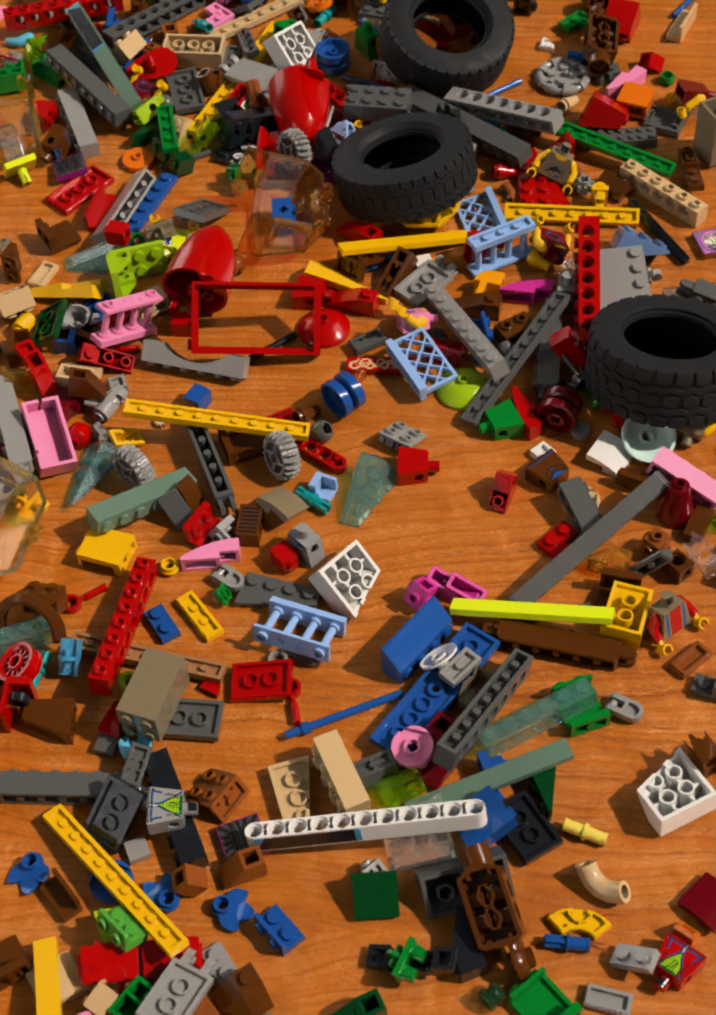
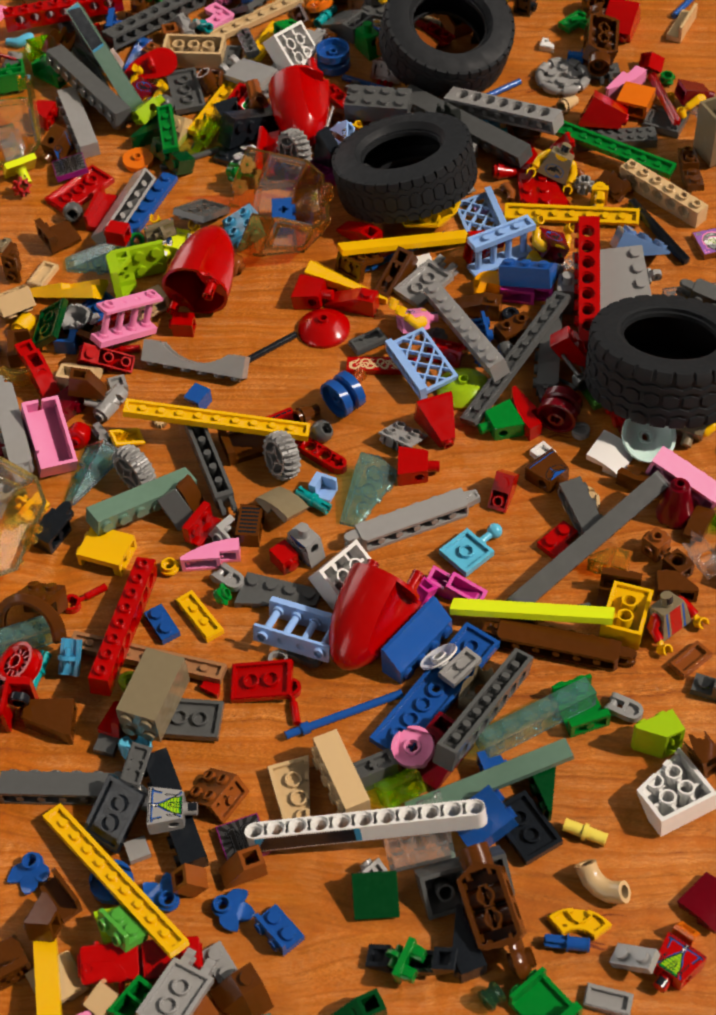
(24, 183): none -> red gear
(43, 920): none -> reddish brown slope
(55, 527): none -> black hinge
(72, 211): none -> dark grey piece
(128, 46): tan brick -> none
(185, 25): none -> light grey piece
(193, 325): red door -> none
(237, 222): none -> dark azure brick
(346, 22): none -> dark grey slope
(369, 613): none -> red windscreen
(413, 519): none -> light grey hinge
(436, 418): none -> red slope
(468, 551): none -> medium azure plate
(509, 312): none -> black tile
(529, 273): none -> blue slope
(653, 562): dark grey slope -> none
(658, 735): none -> lime slope
(664, 99): none -> red axle
(676, 583): none -> reddish brown slope

